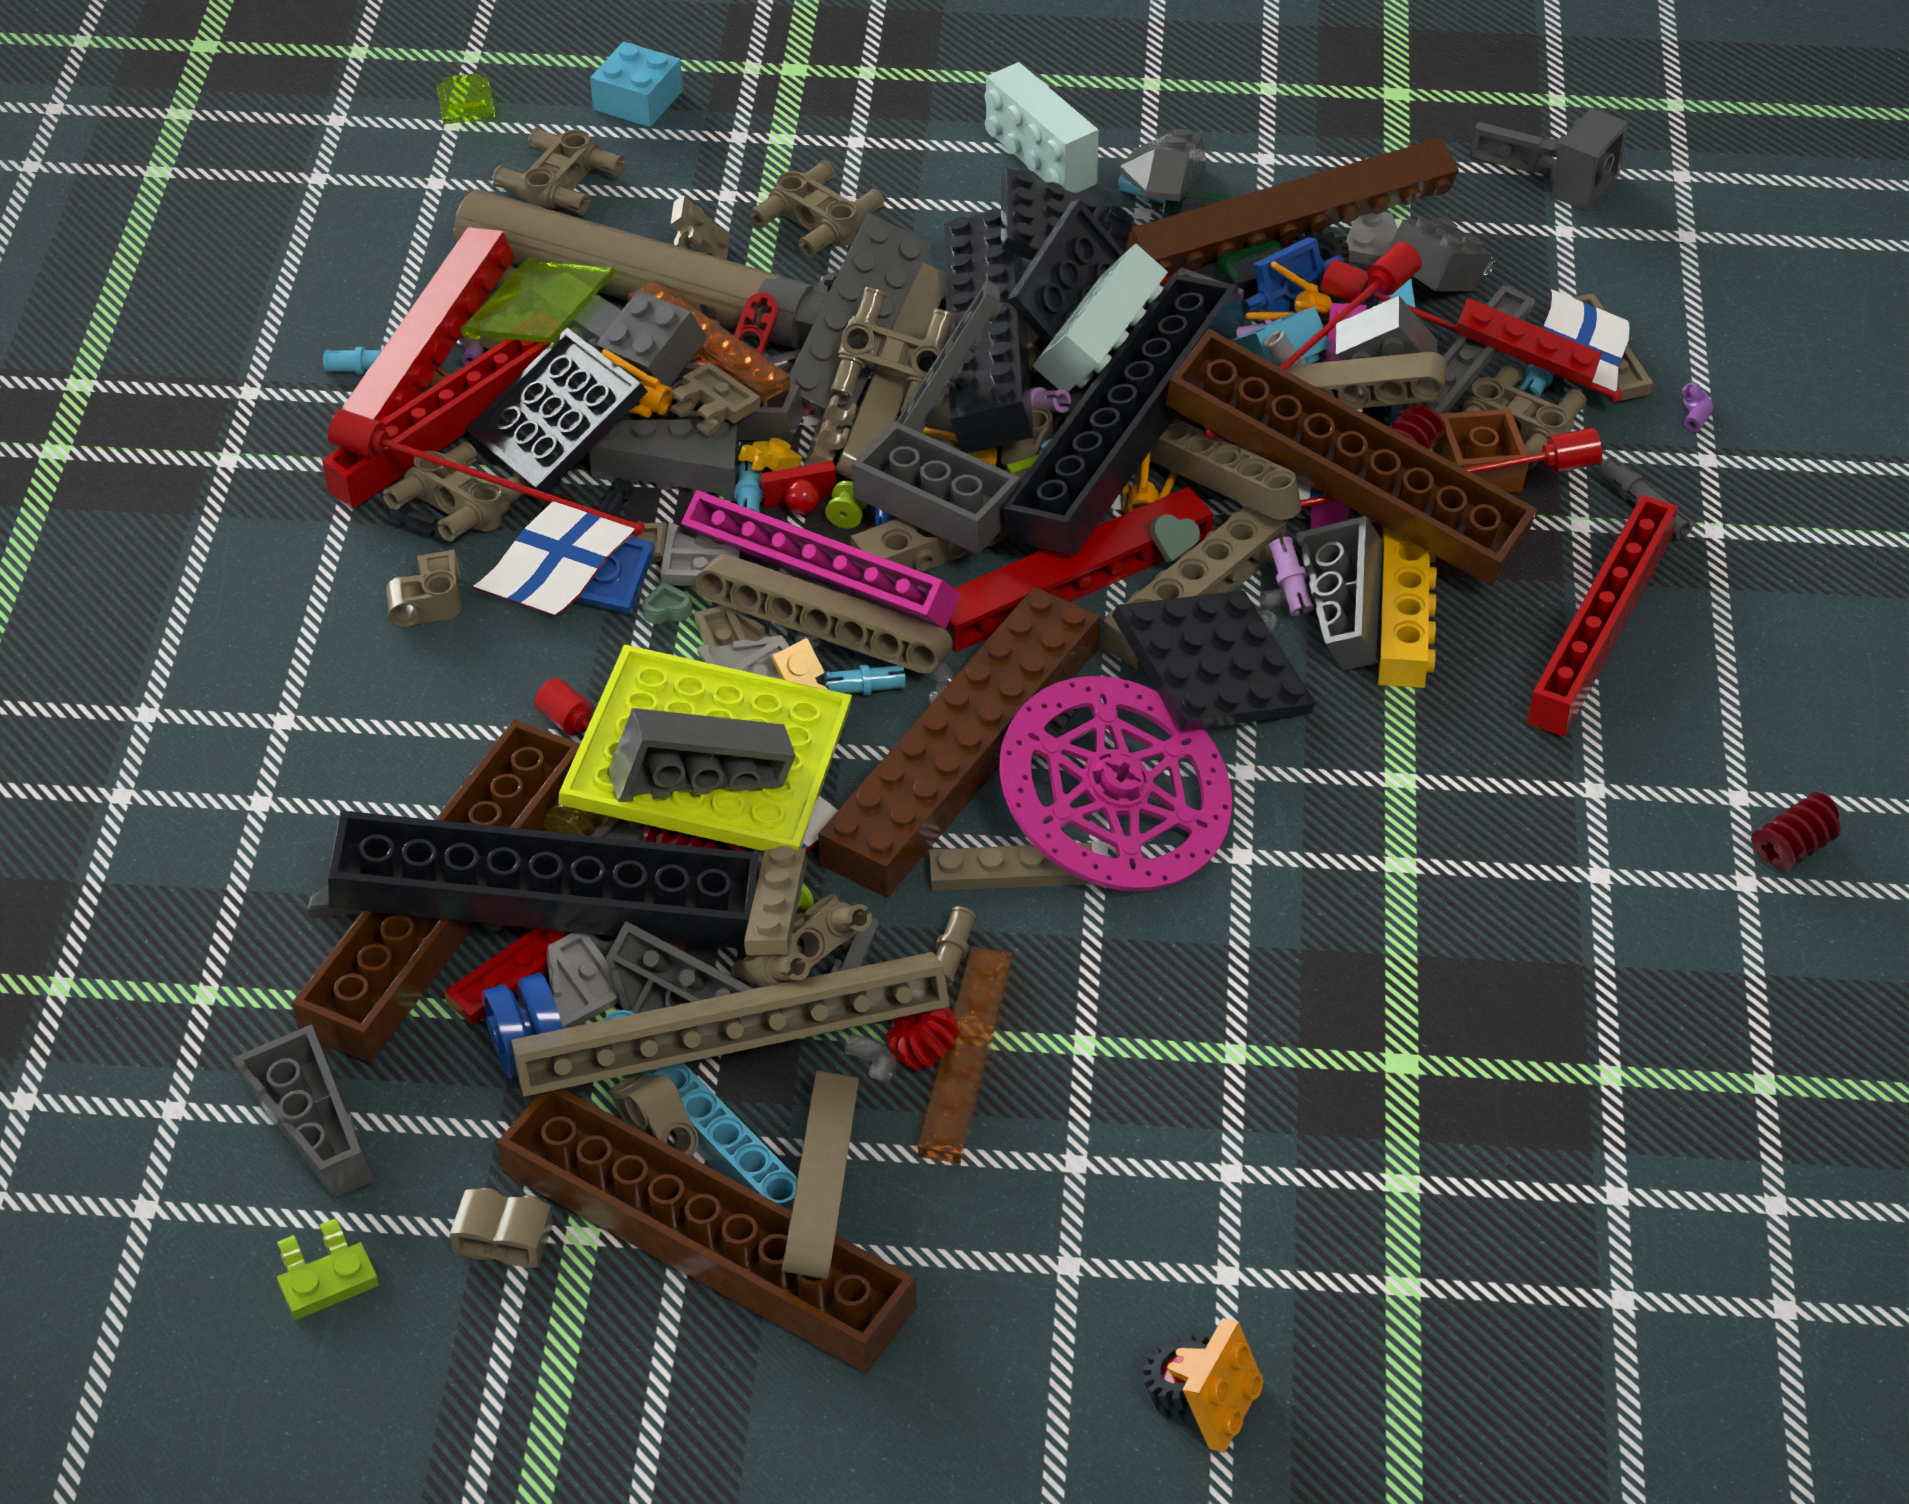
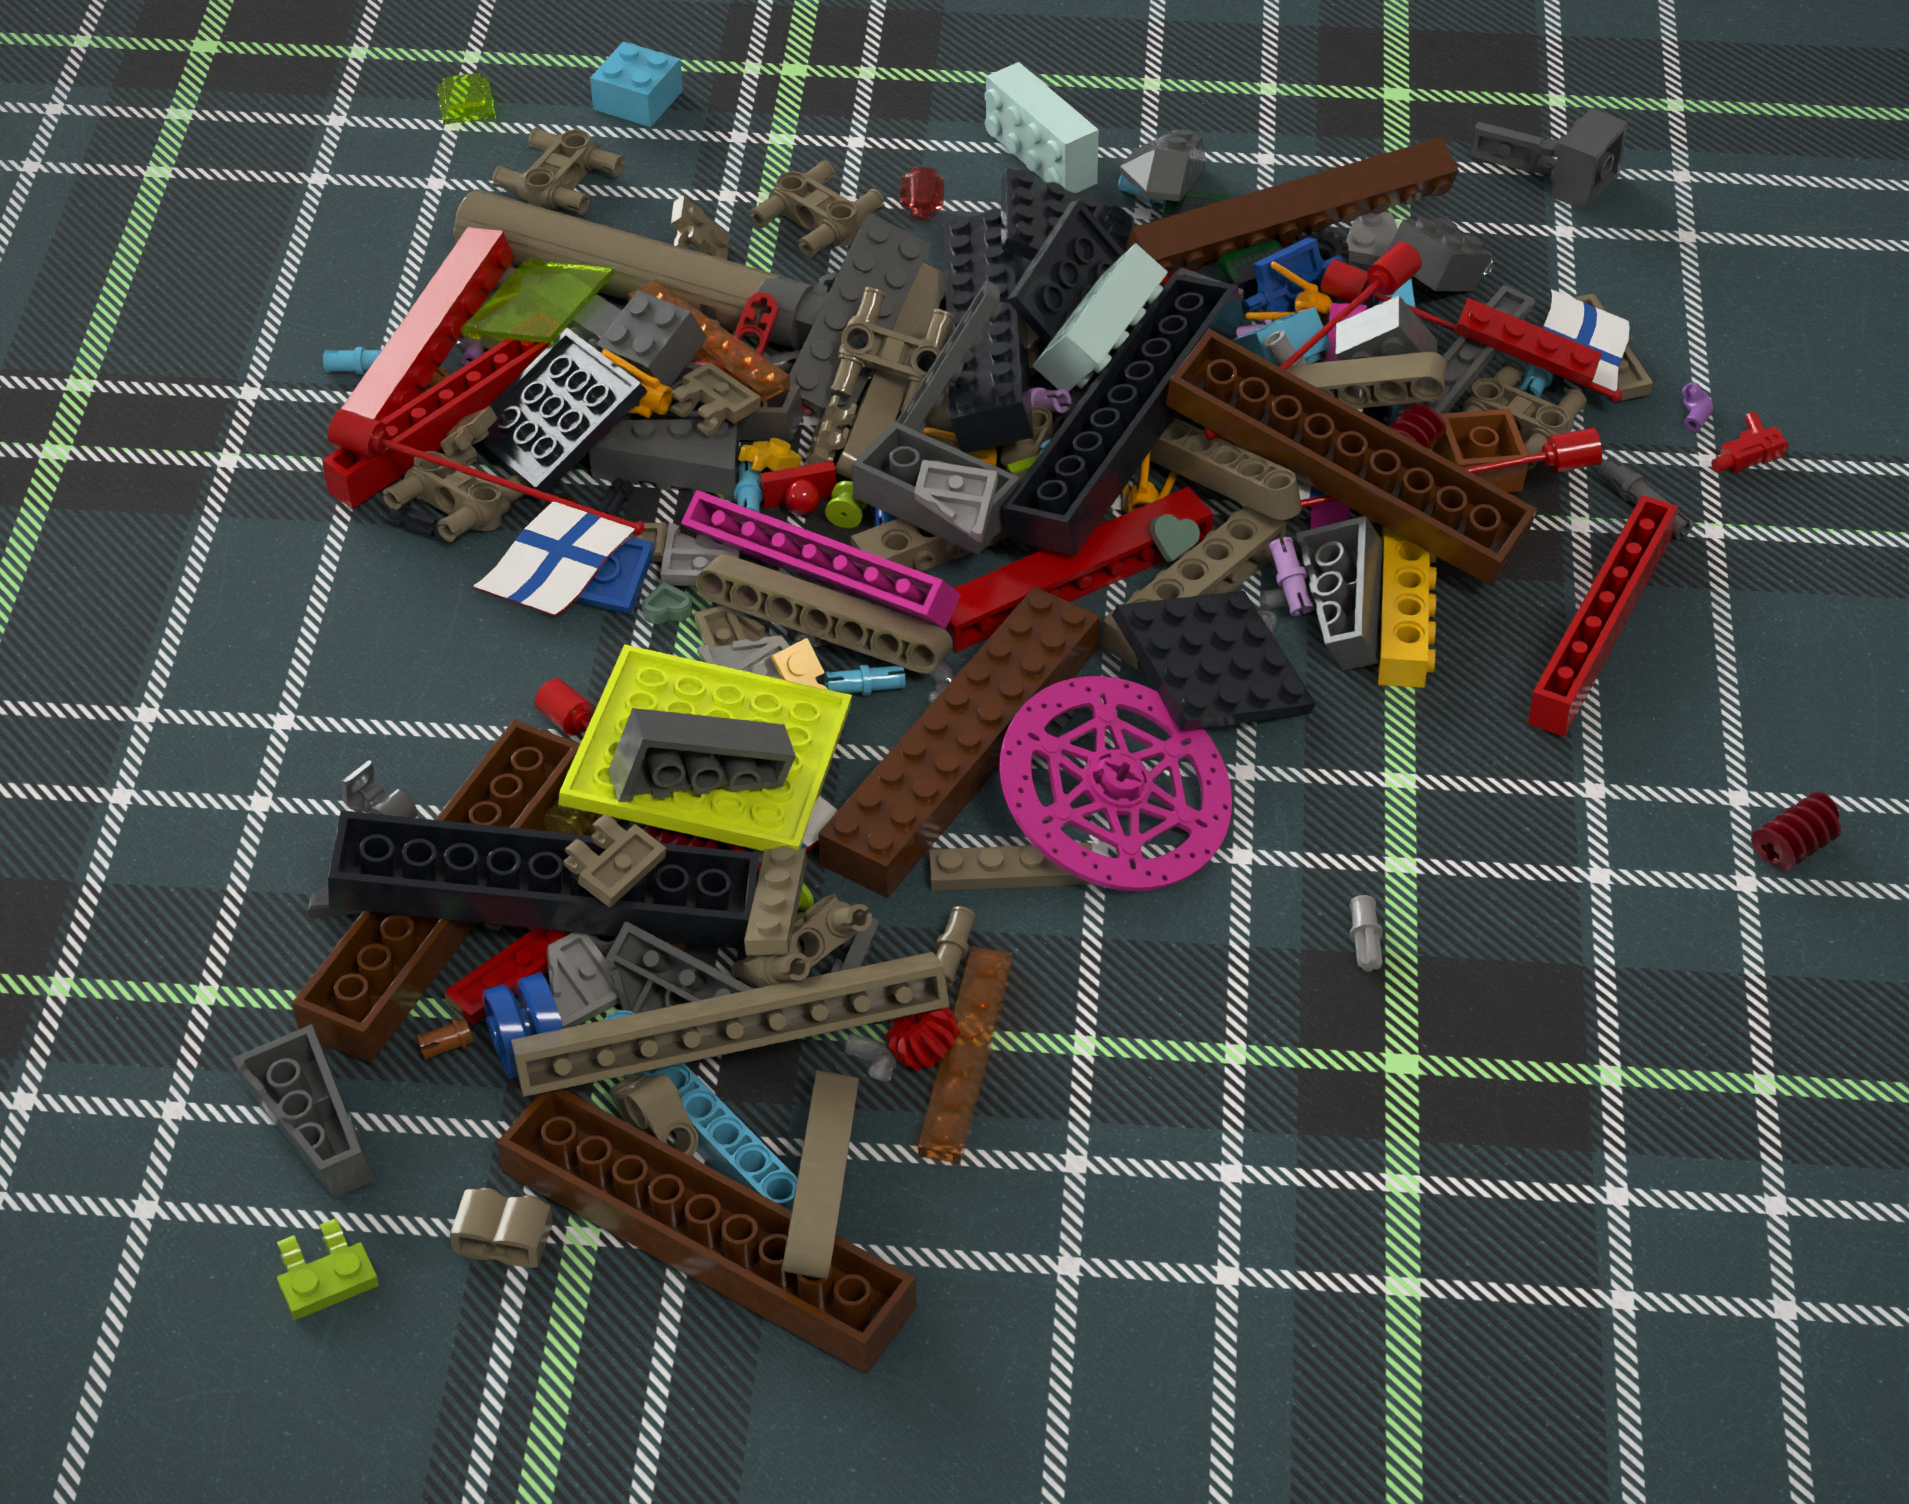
(371, 798): none -> dark grey leg
(427, 596): dark tan piece -> none
(446, 1039): none -> dark orange pin
(469, 431): none -> dark tan plate
(621, 866): none -> dark tan plate
(922, 191): none -> clear red head
(958, 495): none -> light grey wing
(1206, 1381): light orange plate -> none
(1366, 932): none -> light grey axle
(1751, 448): none -> red piece

